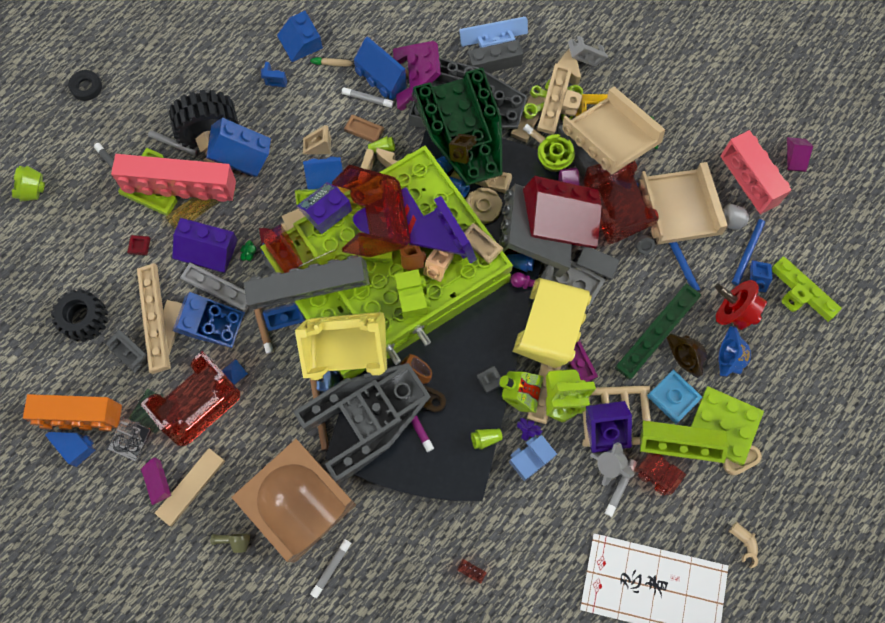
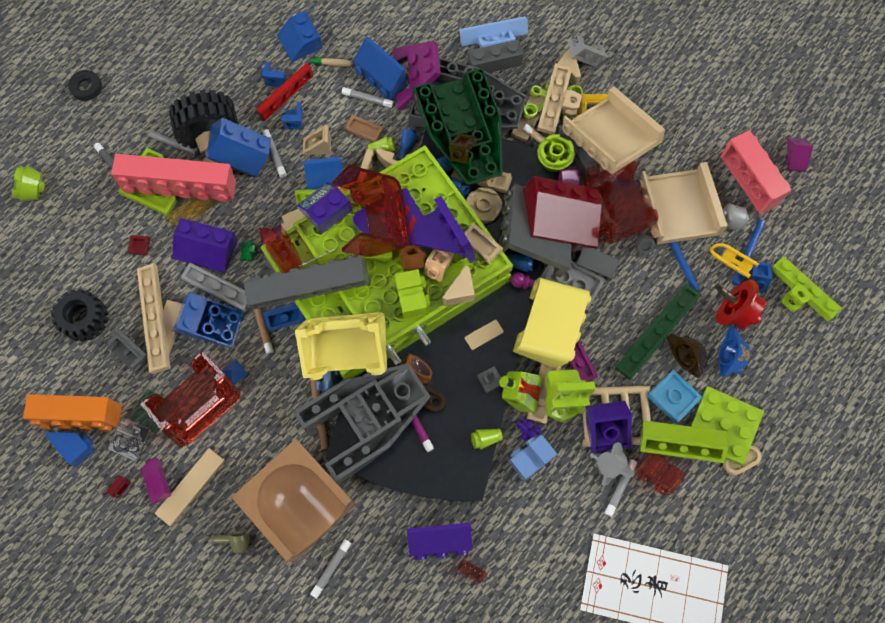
(118, 486): none -> dark red tile
(275, 156): none -> bar
(284, 92): none -> red tile
(293, 118): none -> blue panel
(407, 140): none -> blue cone
(439, 540): none -> dark purple slope
(461, 289): none -> tan slope
(484, 334): none -> tan sticker
(729, 259): none -> yellow piece
(749, 540): tan piece -> none

